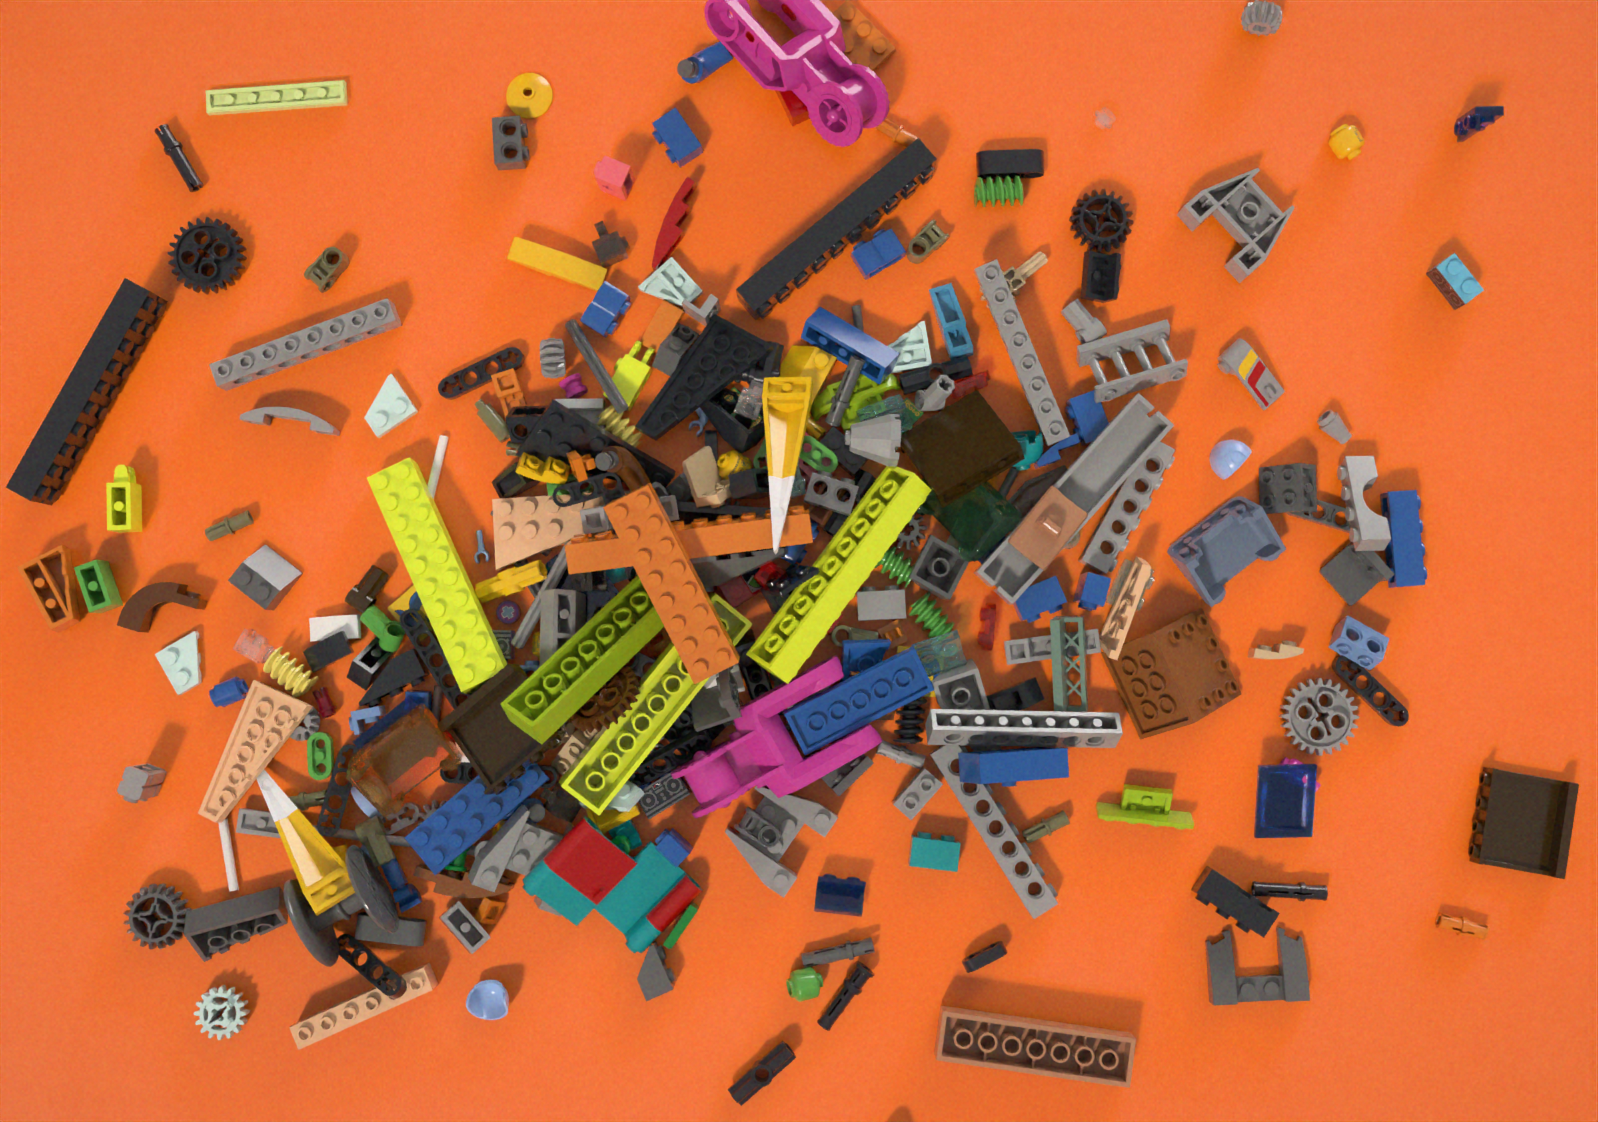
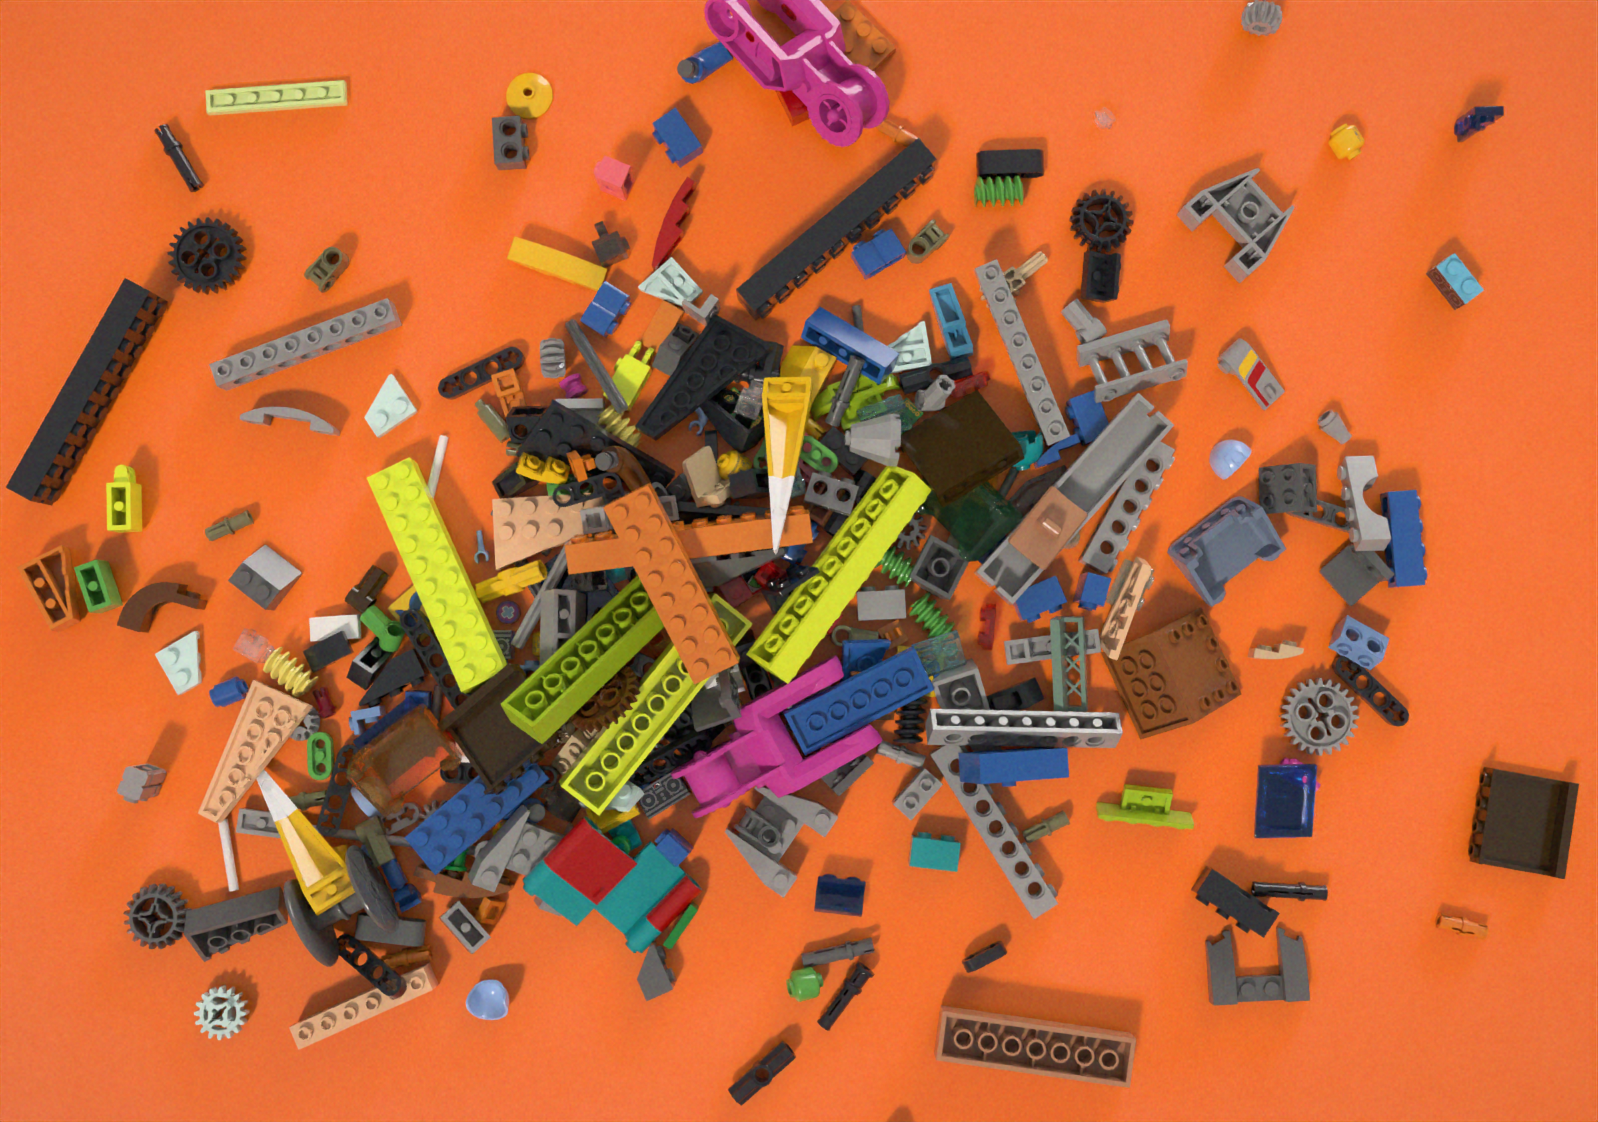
(408, 957): none -> orange pin

